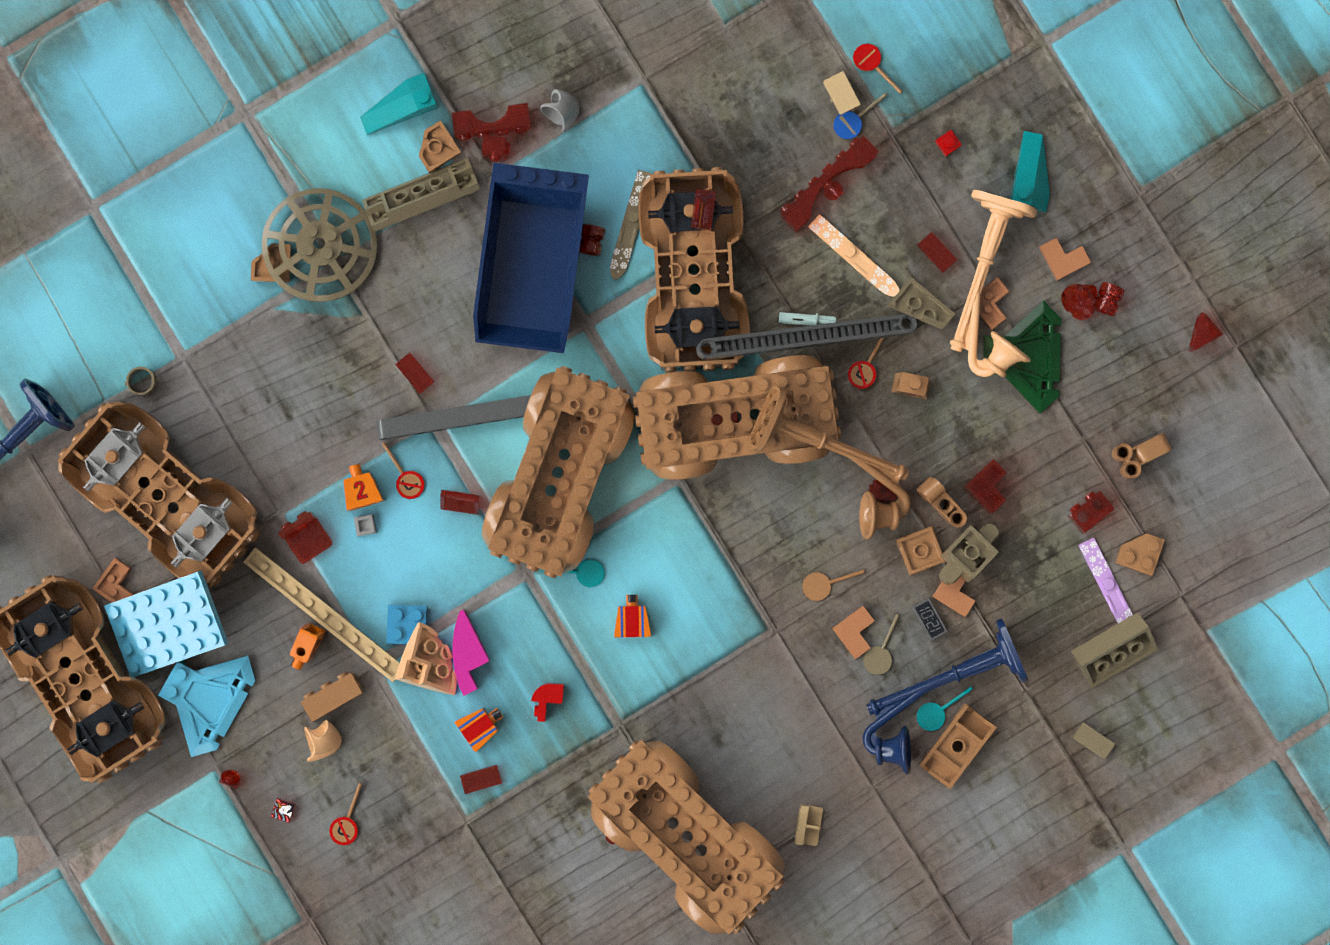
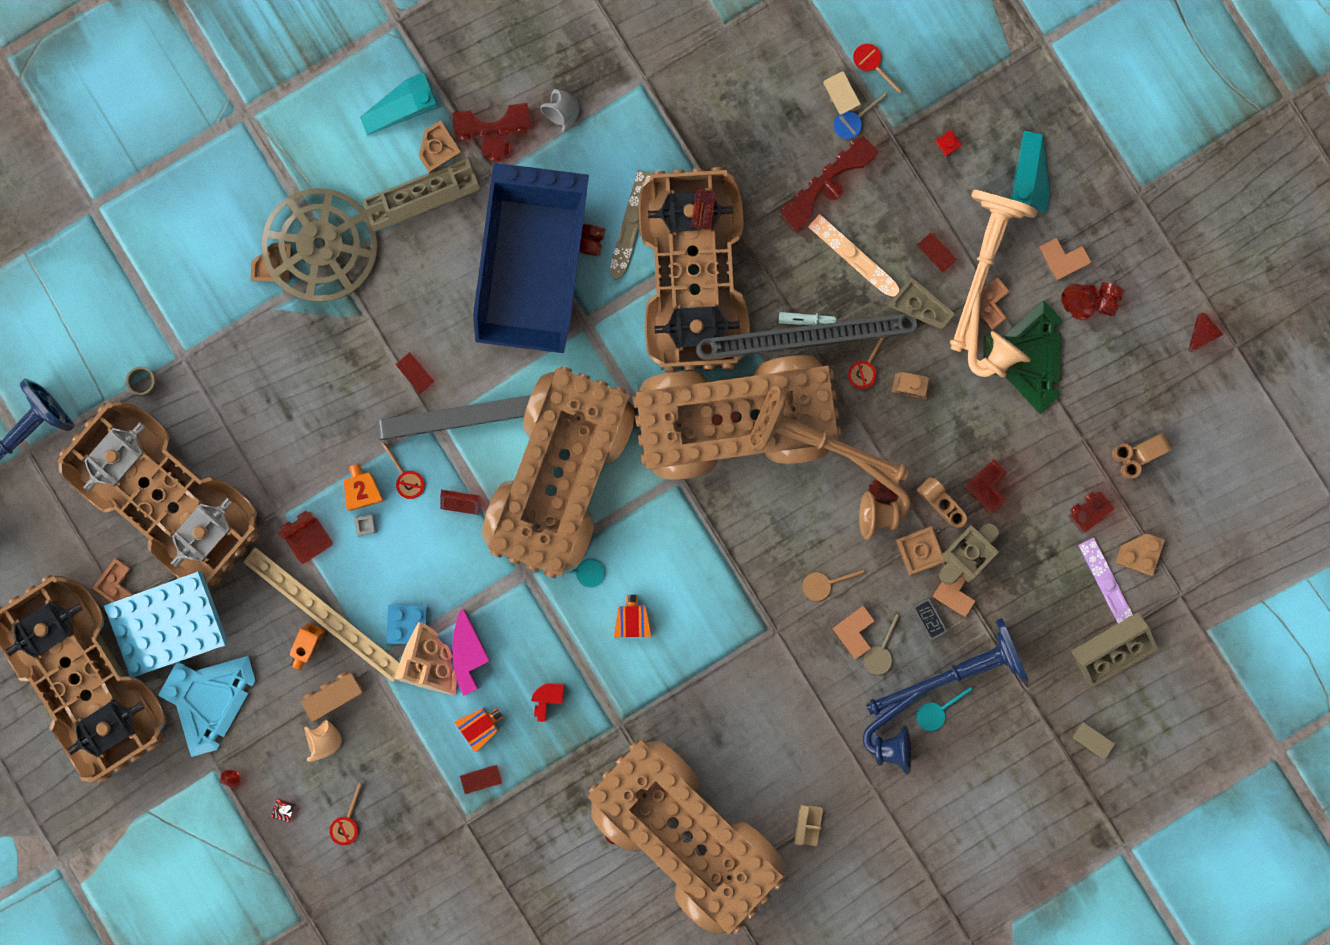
(942, 760): medium nougat piece -> none

